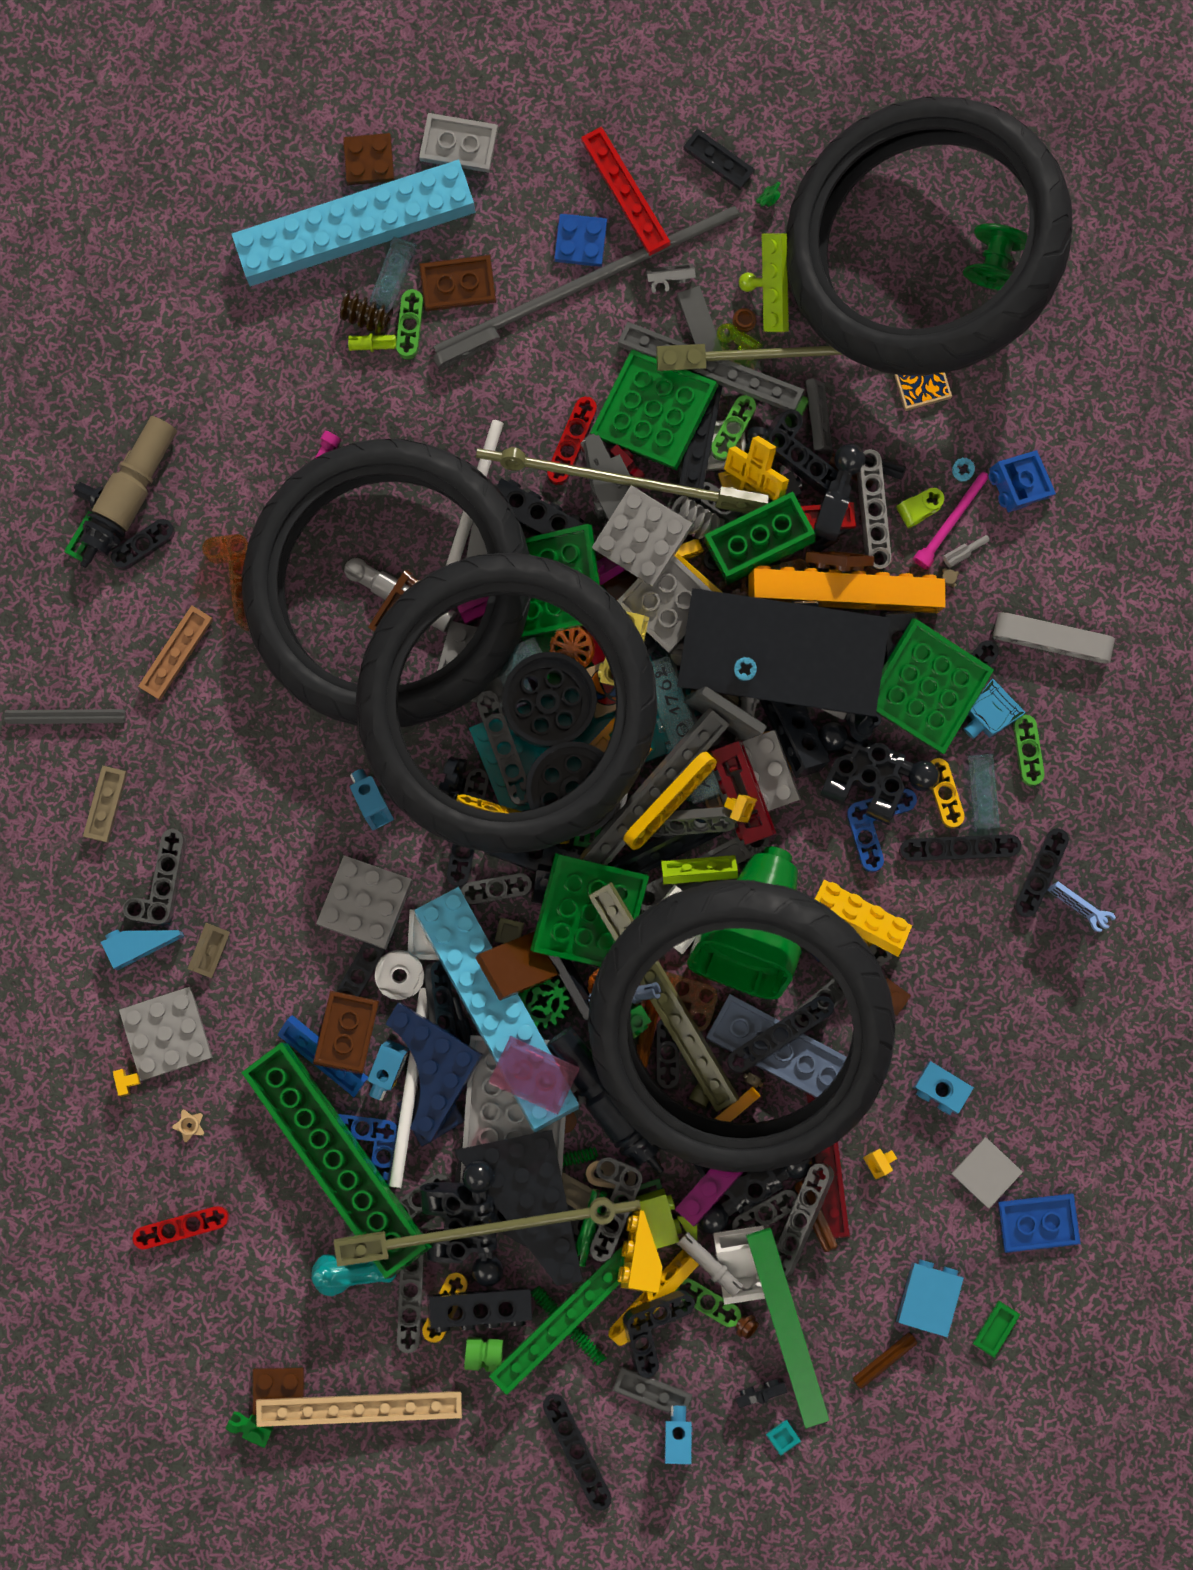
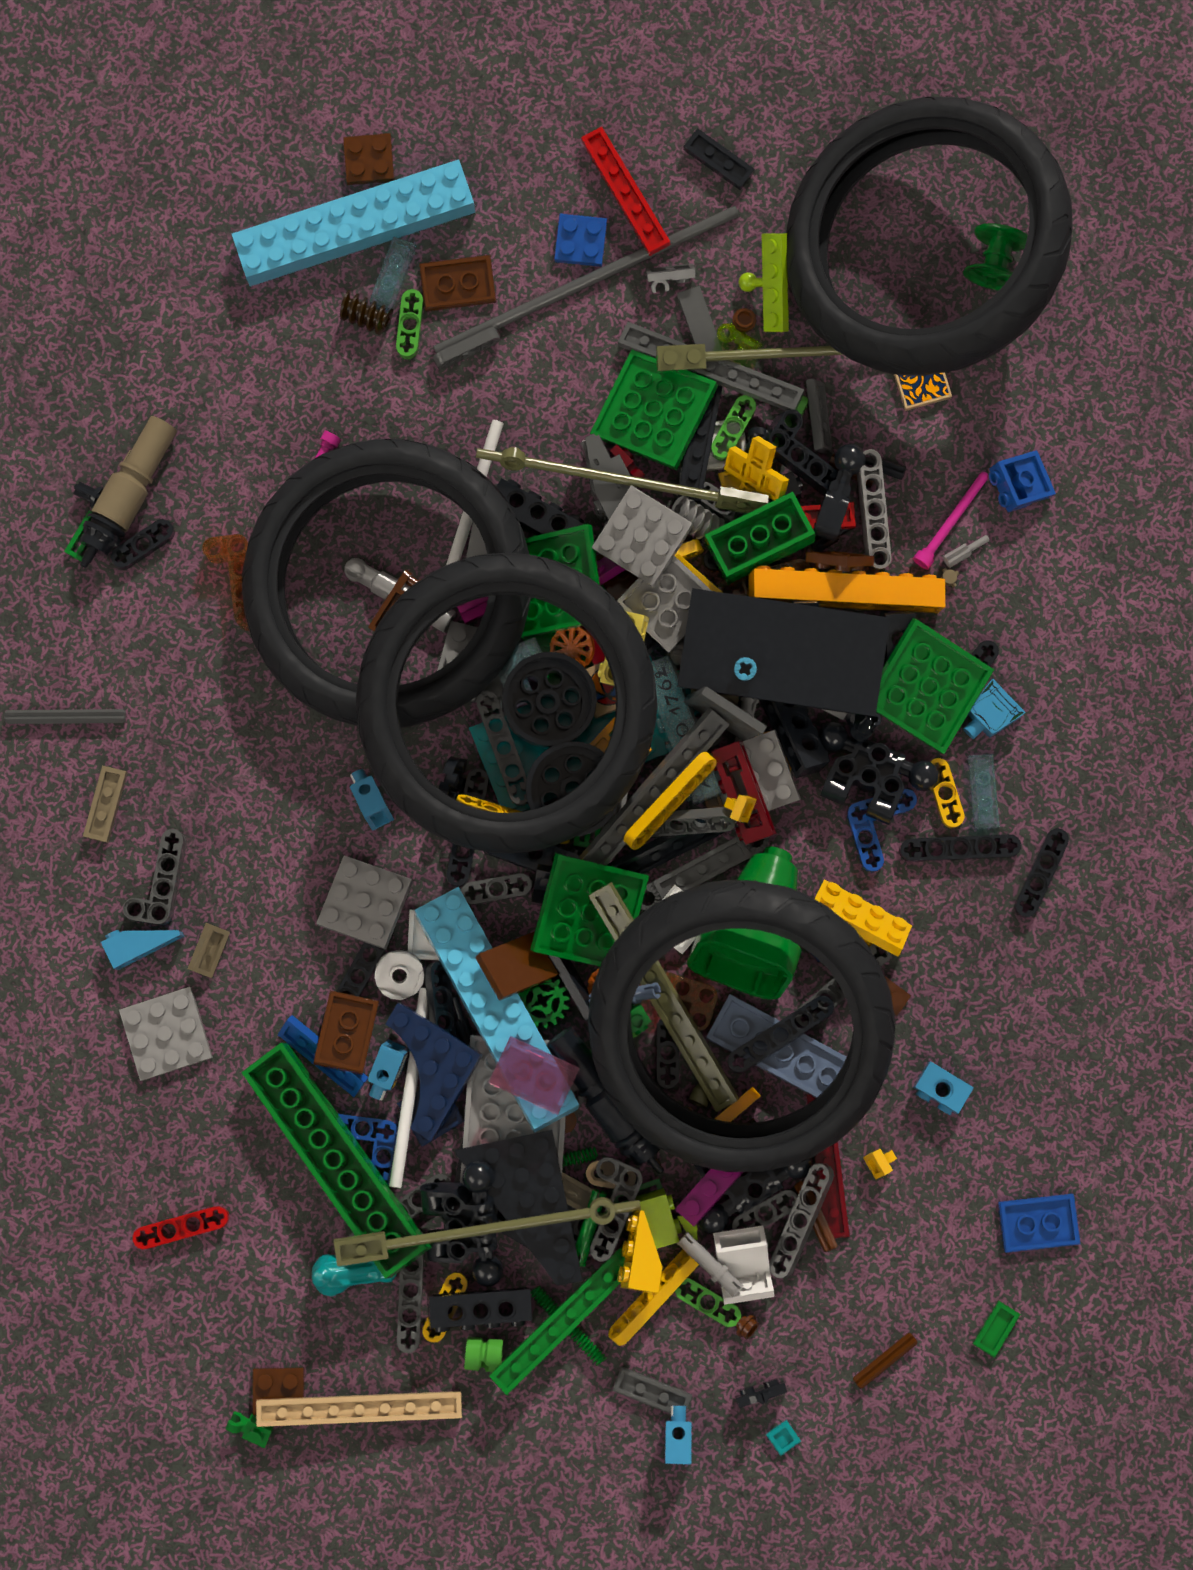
(124, 1082): yellow tile -> none
(175, 652): medium nougat plate -> none
(187, 1118): tan plate -> none
(371, 342): lime axle -> none
(461, 139): light grey plate -> none
(508, 930): olive tile -> none
(568, 439): red beam -> none
(580, 1464): black beam -> none
(643, 1327): black beam -> none
(646, 1037): reddish brown axle -> none
(699, 869): lime plate -> none
(753, 1080): dark tan piece -> none
(769, 195): green plate -> none
(787, 1327): green tile -> none
(917, 508): lime piece -> none
(930, 1298): dark azure brick -> none
(960, 462): medium azure bush -> none
(986, 1172): light grey tile -> none
(1024, 769): bright green beam -> none
(1053, 637): light grey beam -> none
(1081, 906): light blue flag -> none

